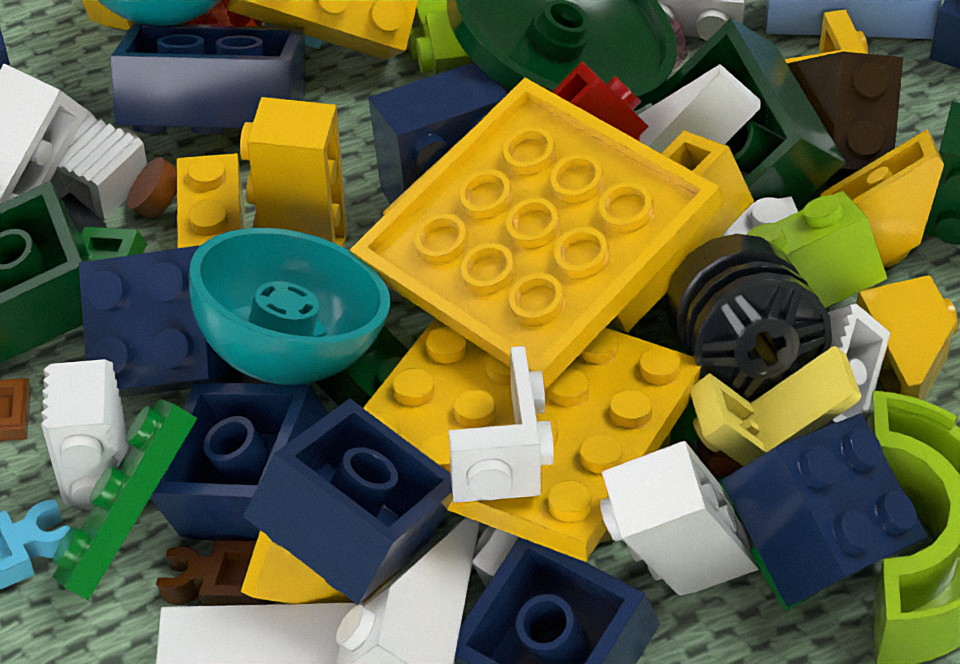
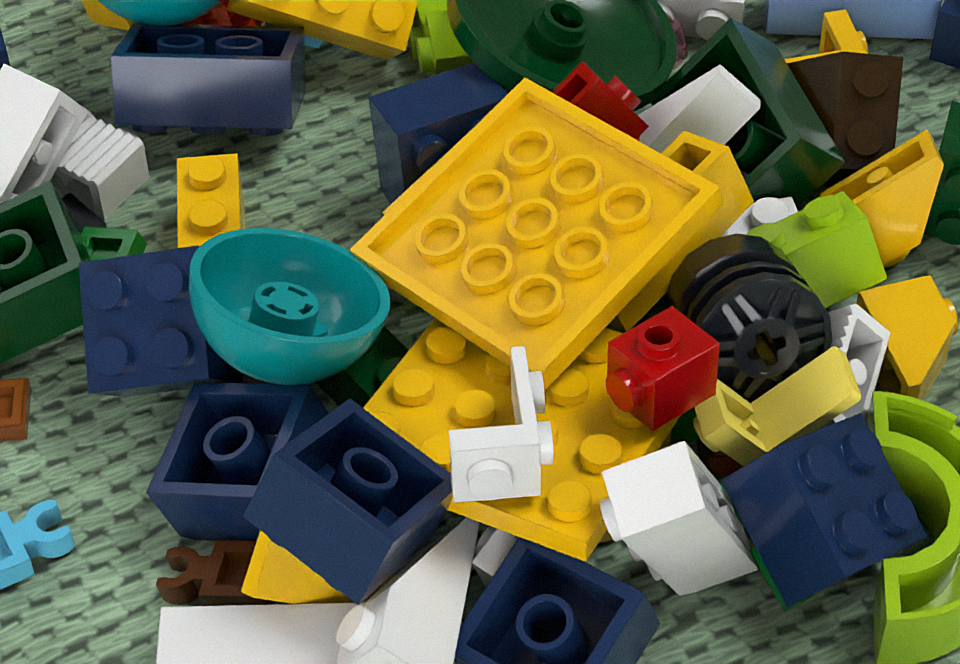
(82, 426): white brick -> none
(121, 497): green plate -> none
(153, 188): dark orange tile -> none
(296, 168): yellow brick -> none
(662, 368): none -> red brick

